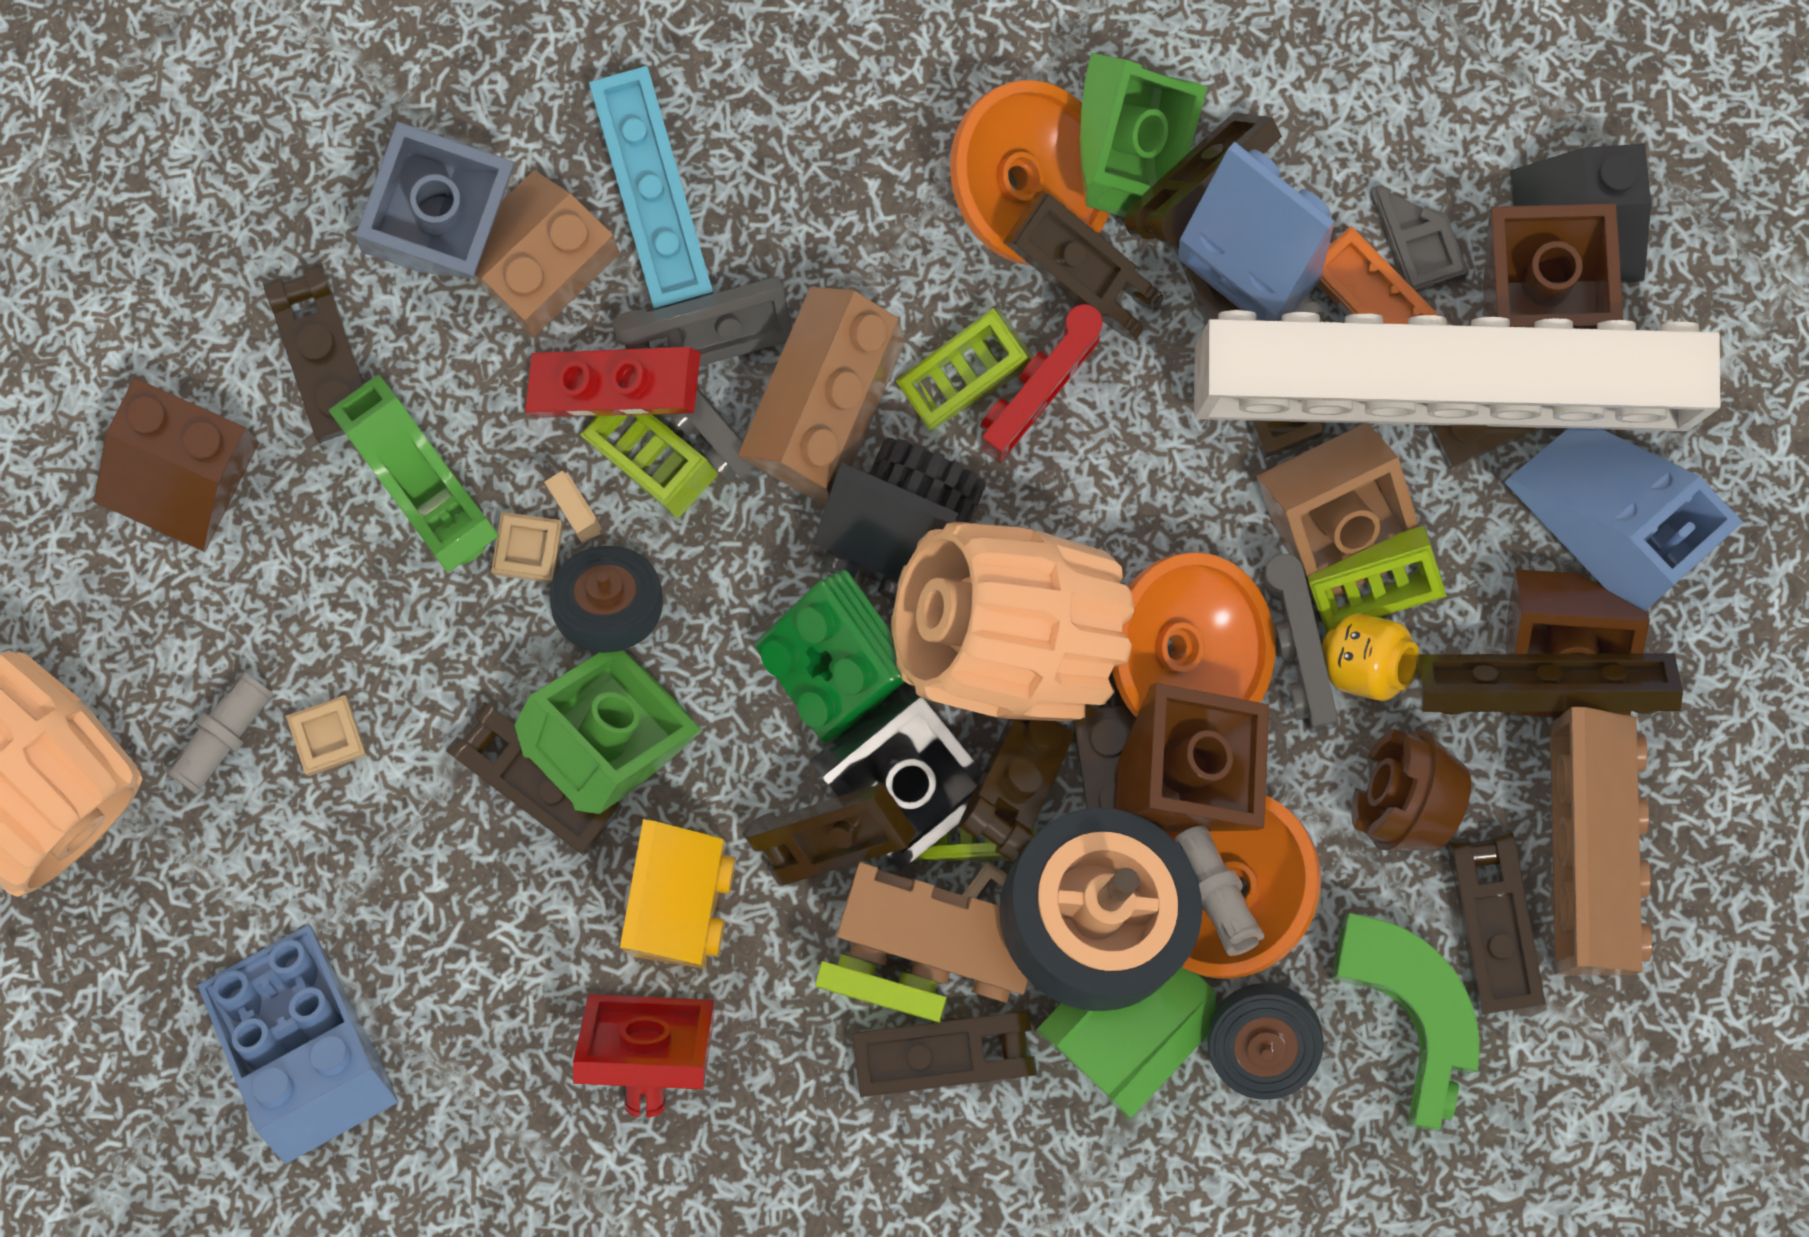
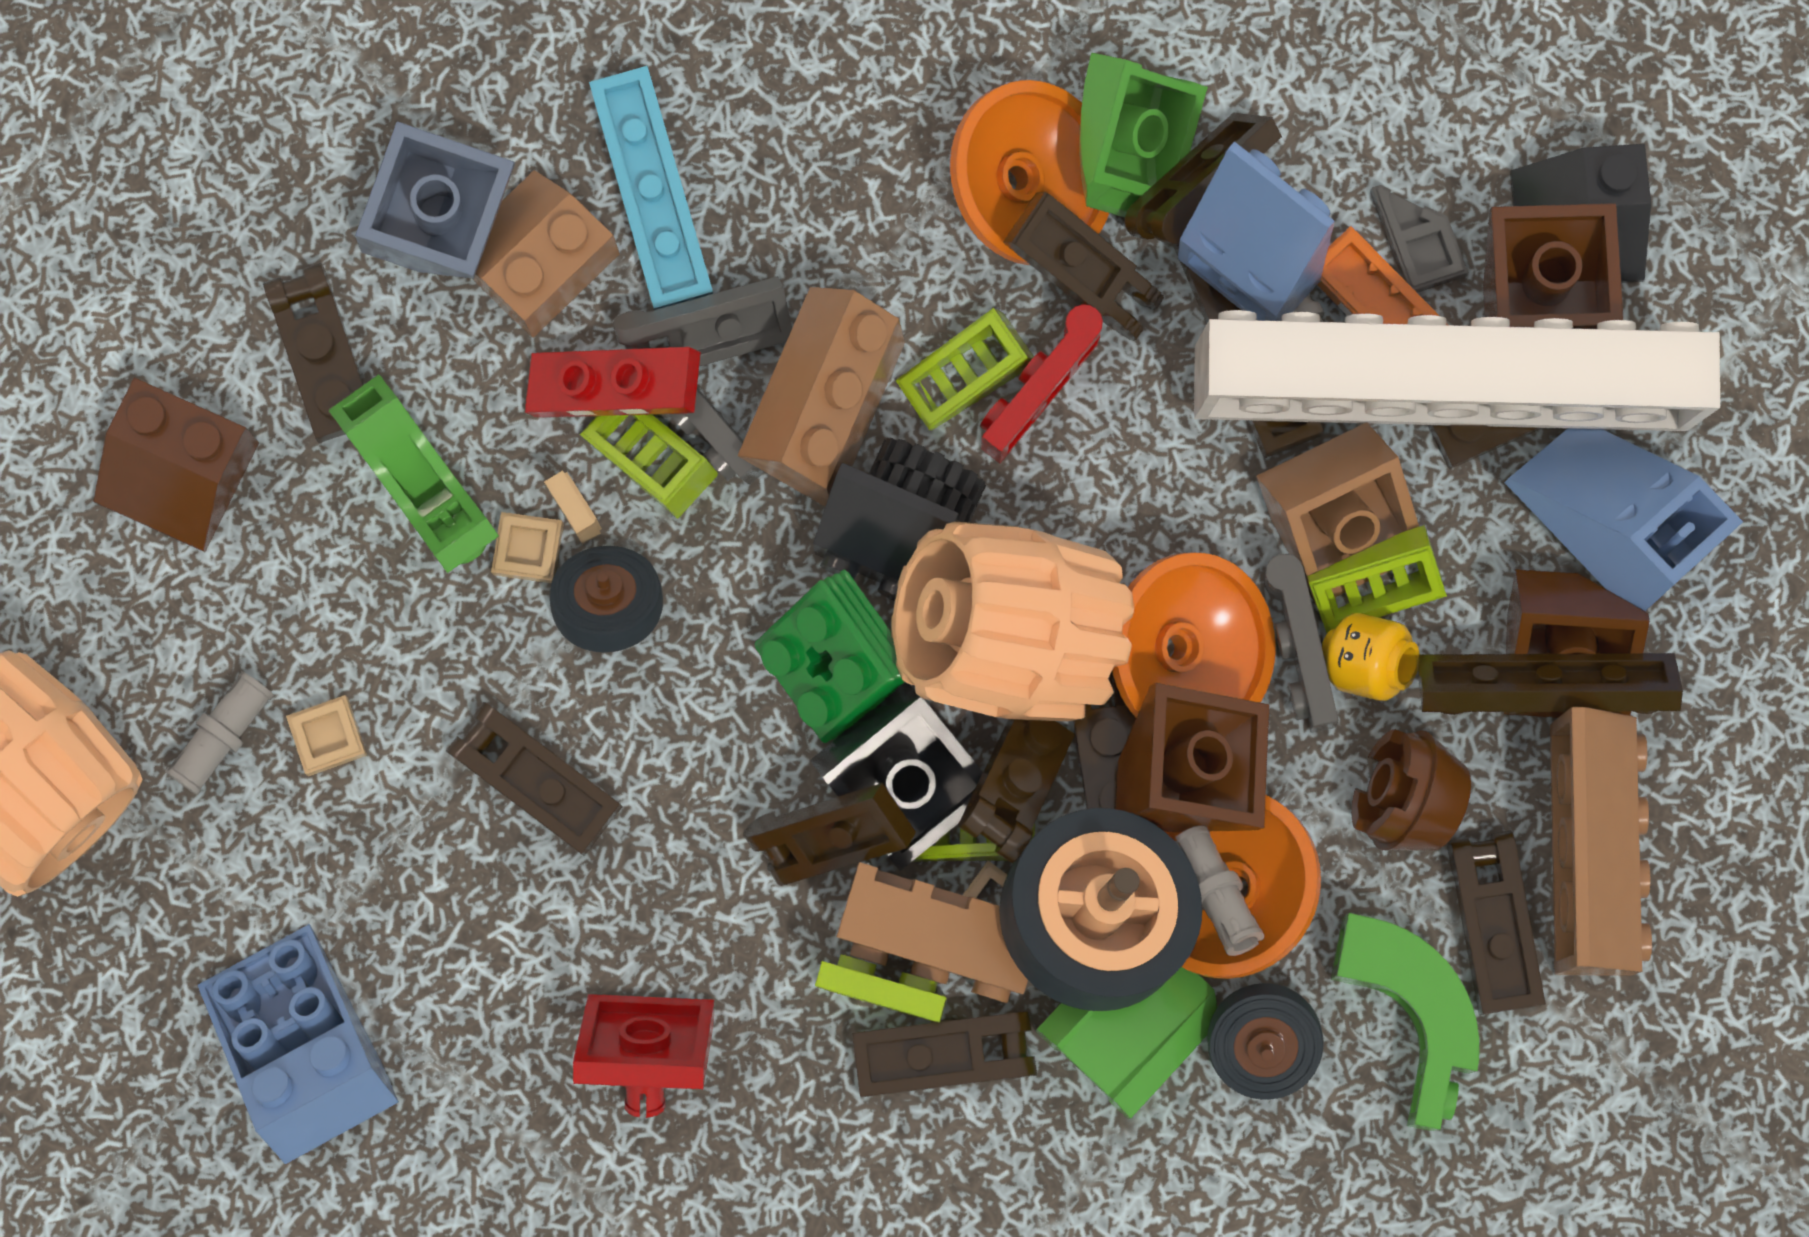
(603, 729): bright green slope -> none
(676, 896): yellow slope -> none

